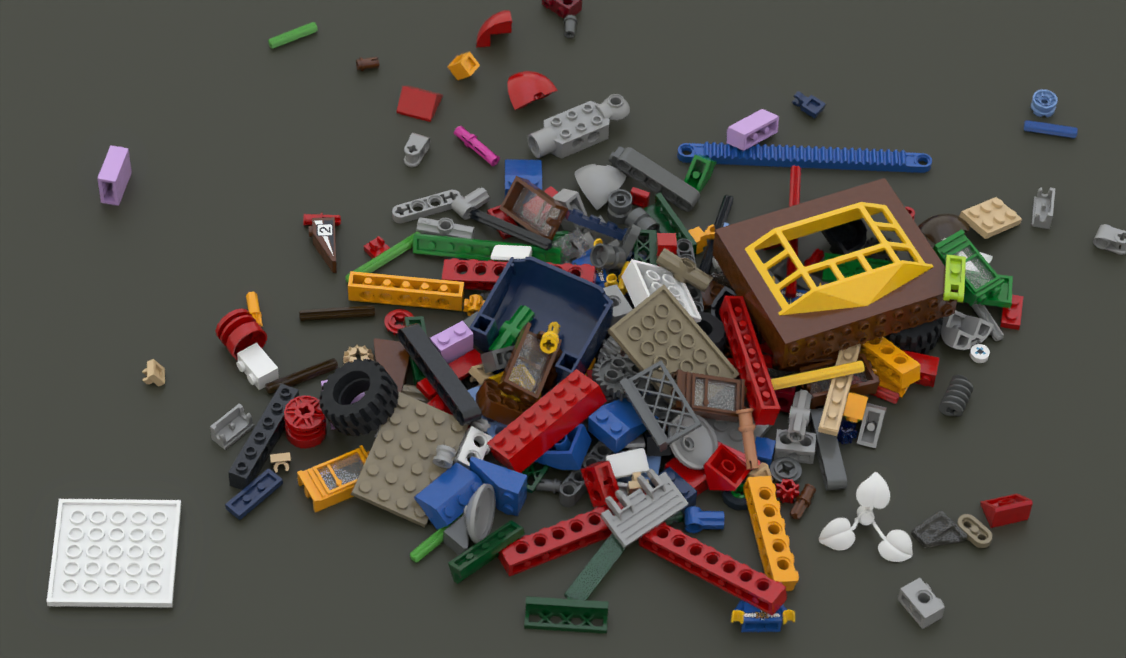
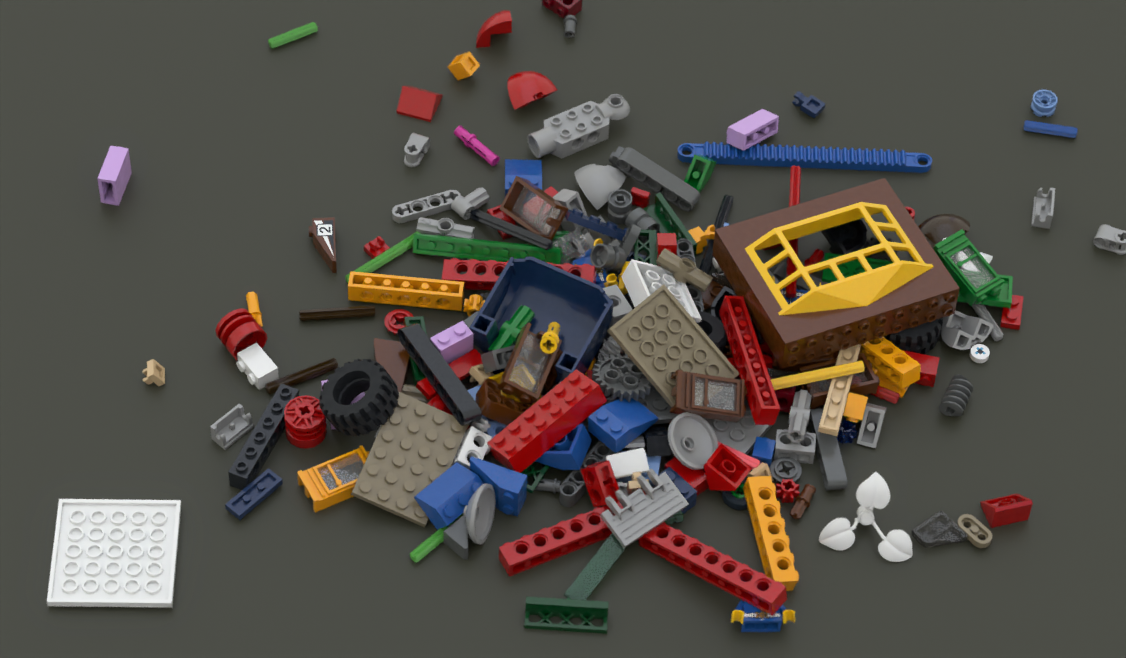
(281, 458): tan tile -> none
(308, 218): red axle -> none
(350, 355): tan gear -> none
(367, 63): reddish brown pin -> none
(444, 456): light grey wheel -> none
(484, 551): dark green fence -> none
(505, 252): white slope -> none
(645, 414): dark grey fence -> none
(696, 519): blue piece -> none
(747, 429): nougat pin -> none
(923, 613): light grey brick -> none
(954, 278): lime plate -> none
(990, 217): tan plate -> none

